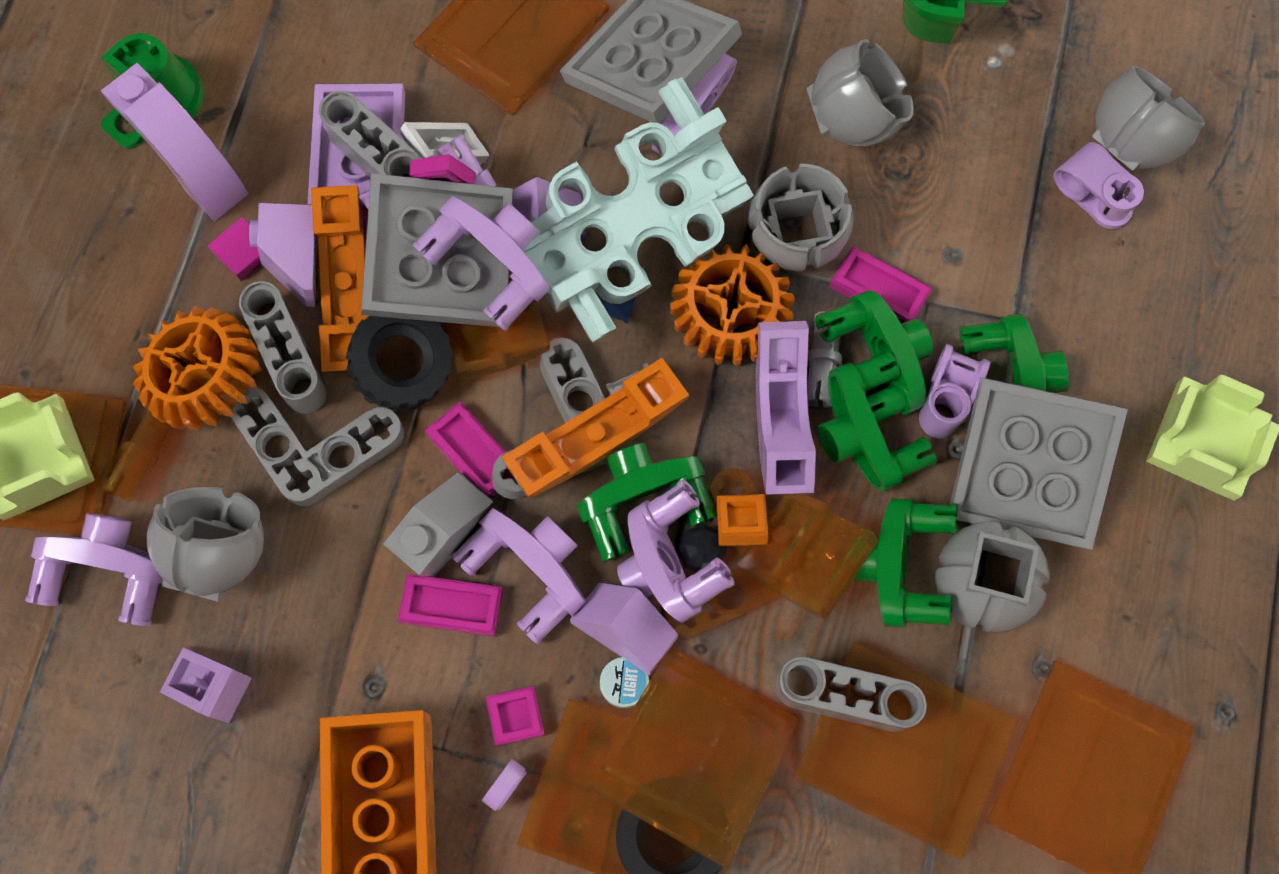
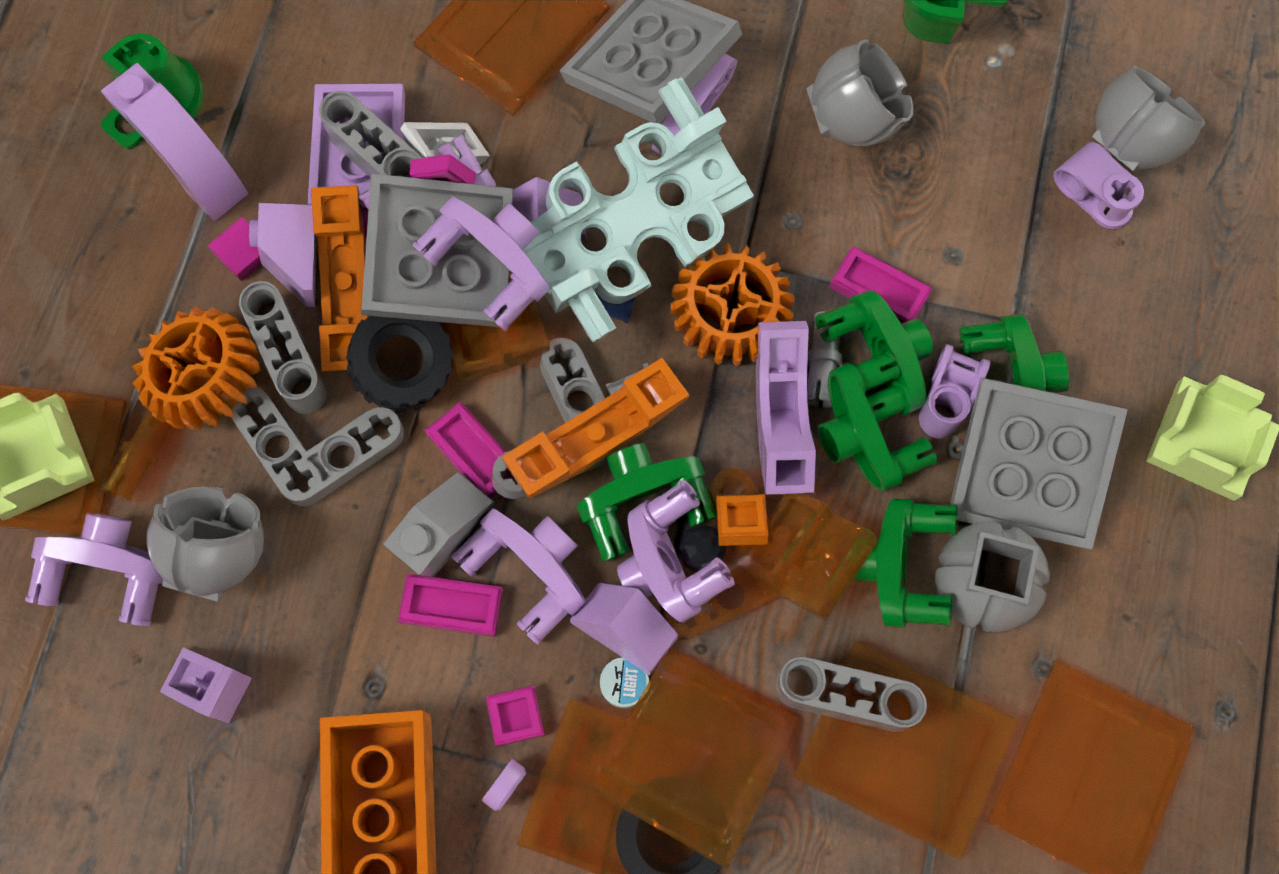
(796, 195): light grey piece -> none

